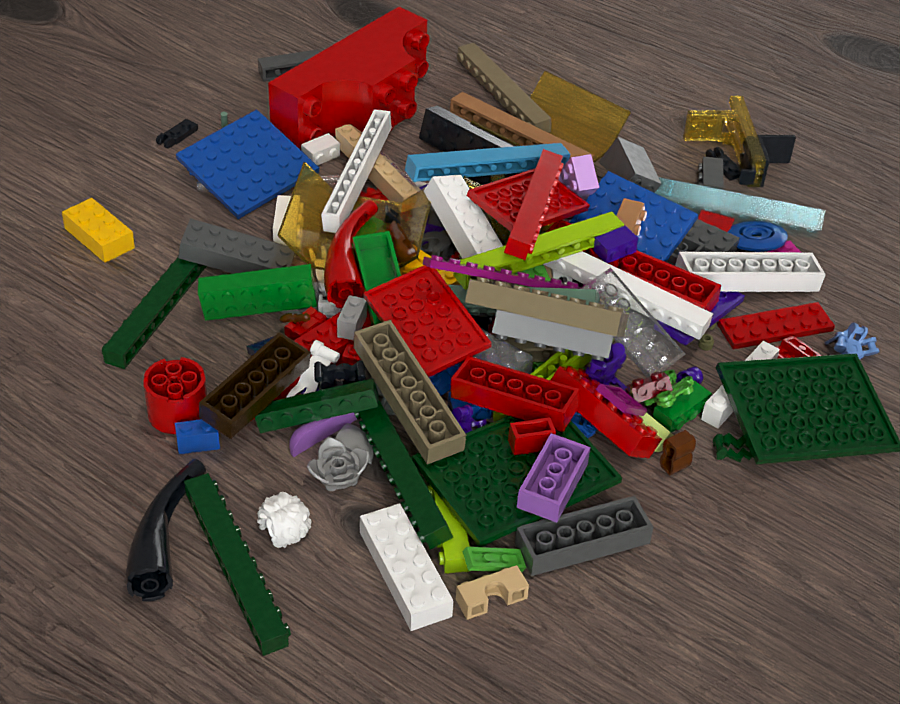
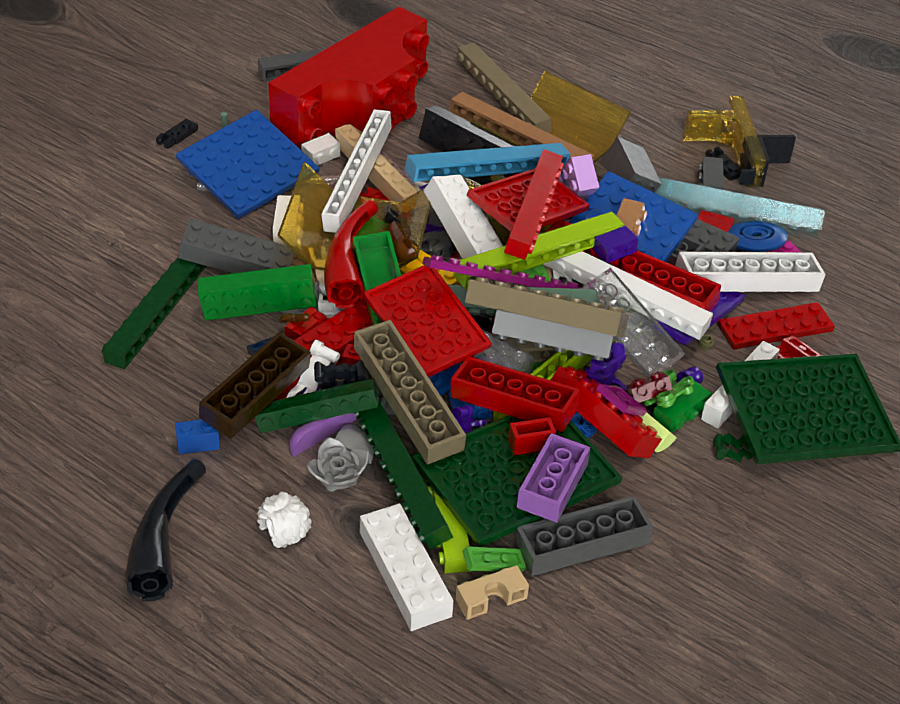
(98, 230): yellow brick -> none
(173, 392): red brick -> none
(237, 565): dark green brick -> none
(351, 317): light grey brick -> none
(677, 452): reddish brown brick -> none
(847, 345): medium blue piece -> none

